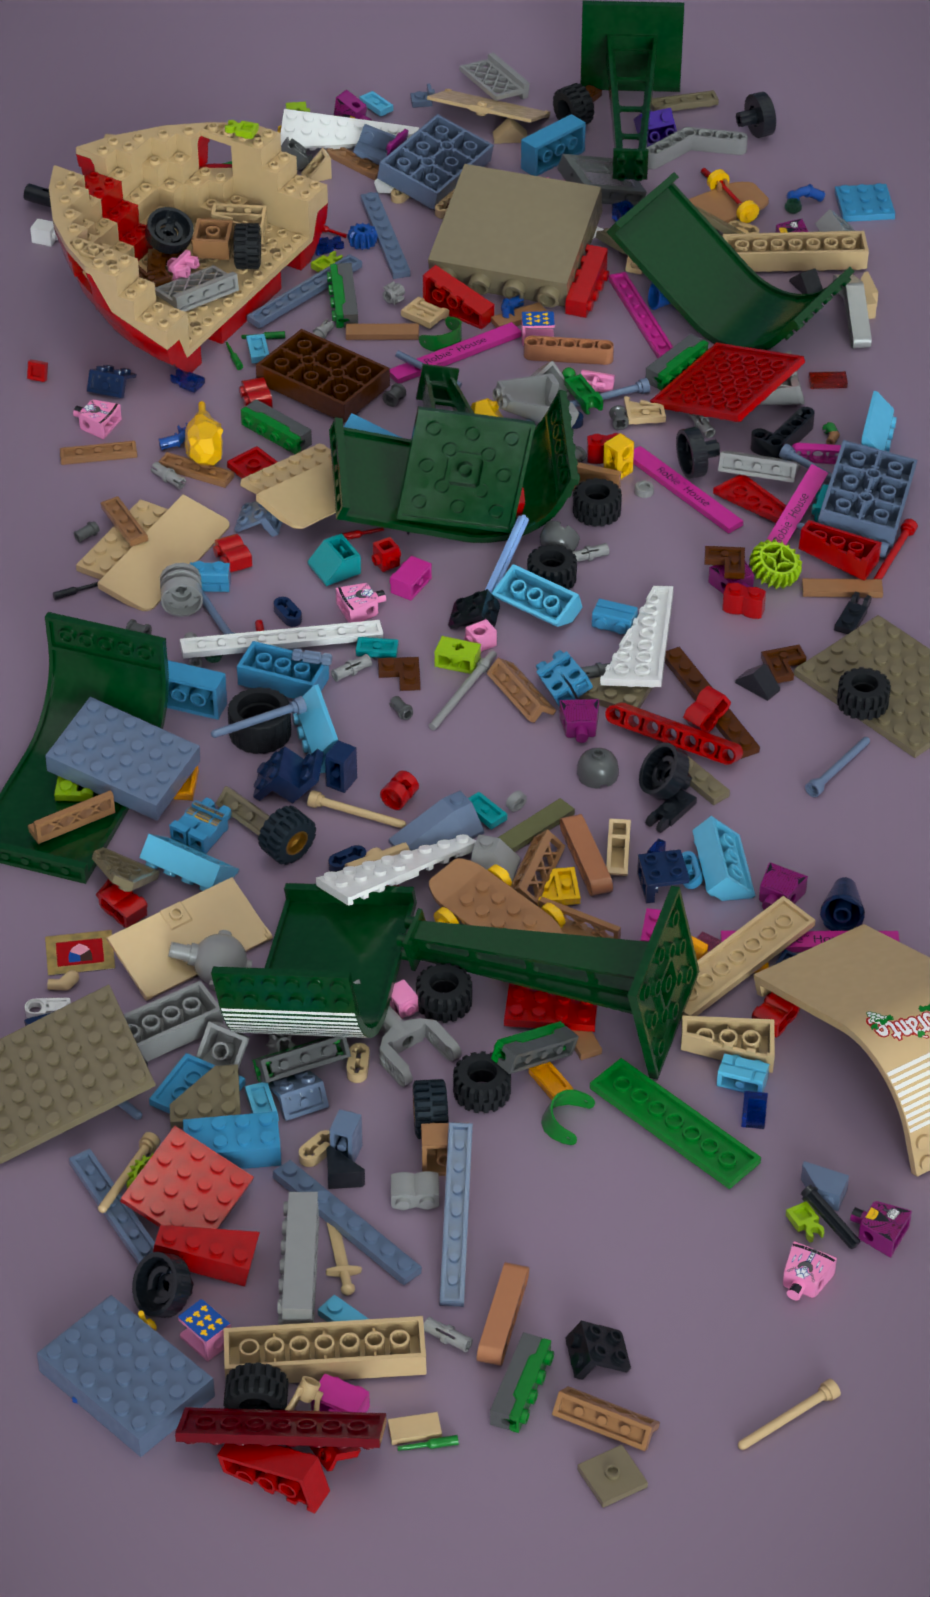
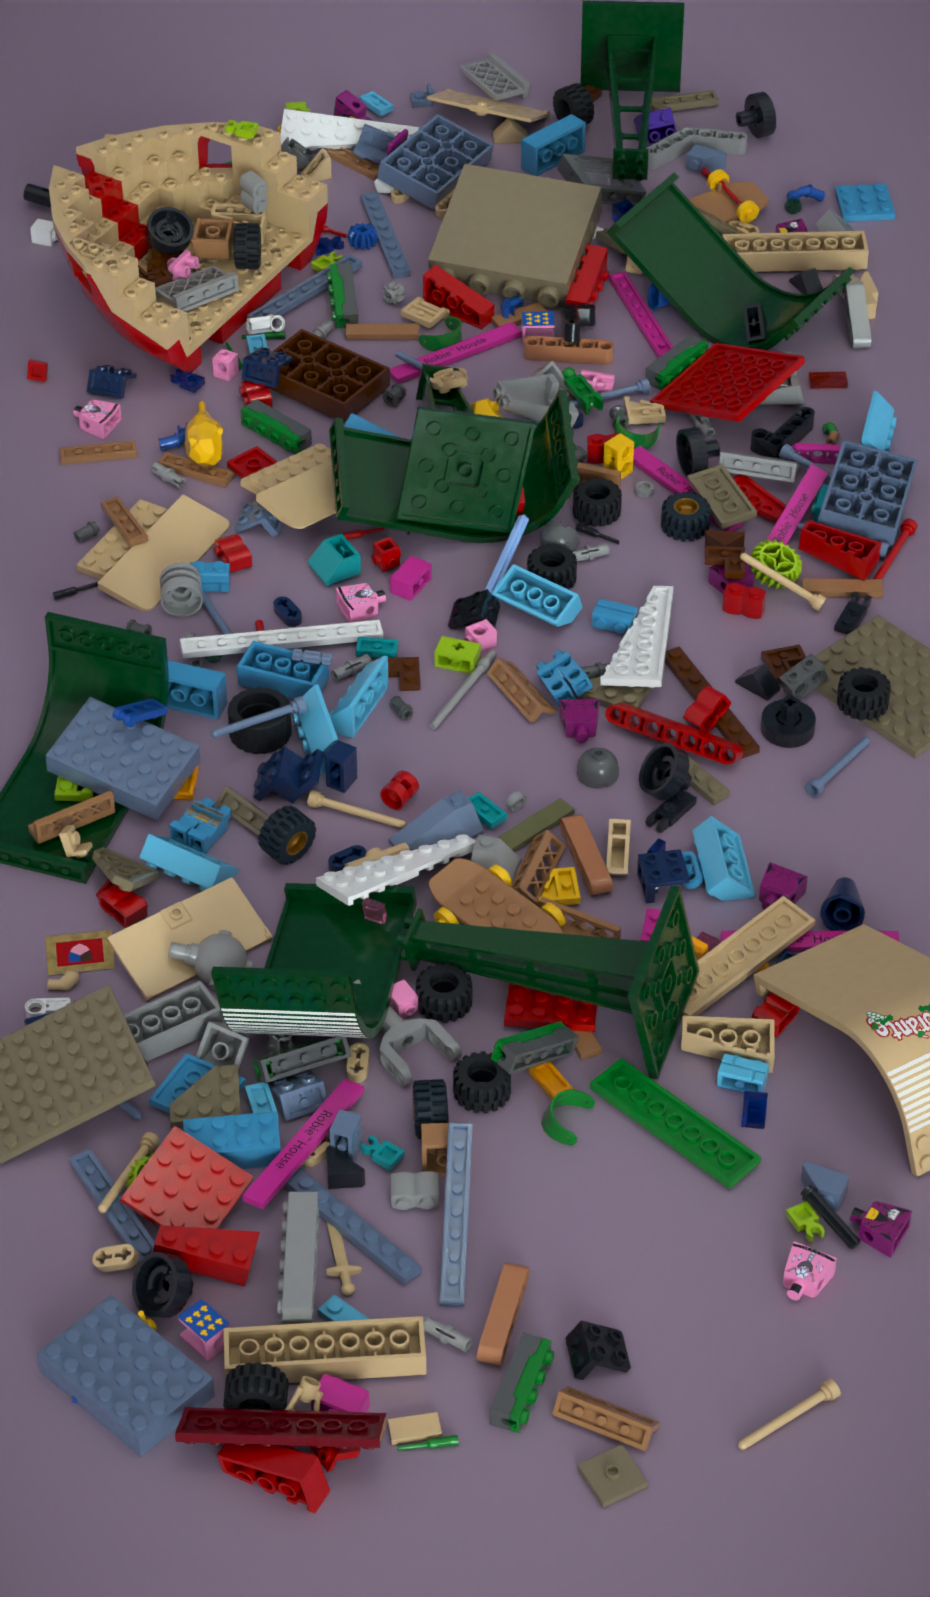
(71, 842): none -> tan bracket
(115, 1255): none -> tan beam
(139, 711): none -> blue plate
(225, 364): none -> bright pink brick
(253, 192): none -> light grey brick
(264, 324): none -> white piece
(264, 366): none -> dark blue bracket
(302, 1145): none -> dark pink tile
(361, 698): none -> medium azure slope
(374, 911): none -> clear pink tile
(383, 1154): none -> teal plate
(448, 379): none -> tan plate
(575, 317): none -> black beam
(594, 533): none -> black piece
(644, 440): none -> green piece
(685, 516): none -> black wheel
(704, 157): none -> sand blue slope
(724, 538): none -> reddish brown slope
(725, 497): none -> dark tan plate
(755, 322): none -> black slope
(789, 713): none -> black piece
(803, 677): none -> dark grey brick
(815, 600): none -> tan piece

